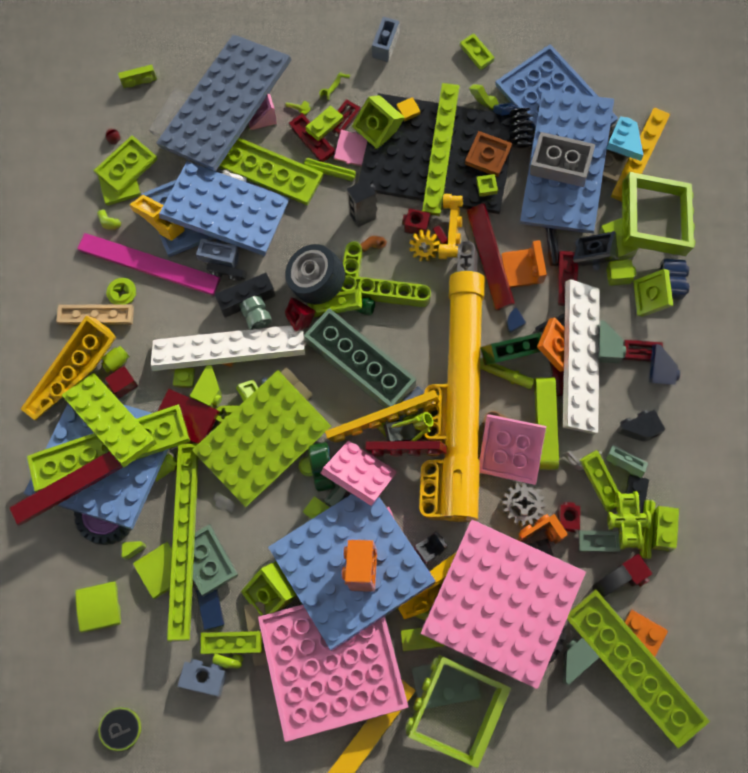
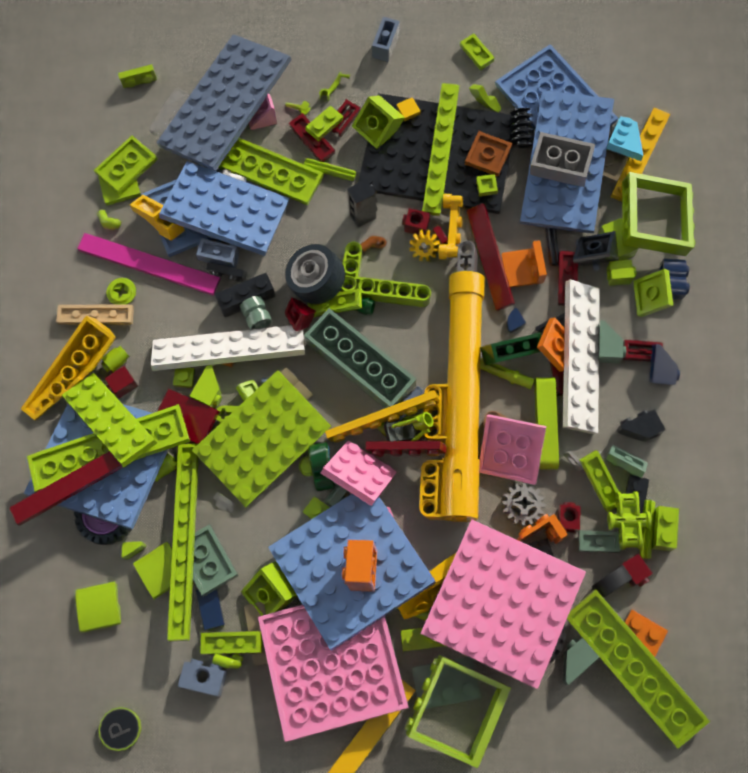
(112, 136): dark red hinge -> none
(350, 148): bright pink piece -> none
(431, 547): black bracket -> none
(503, 109): dark blue tile -> none

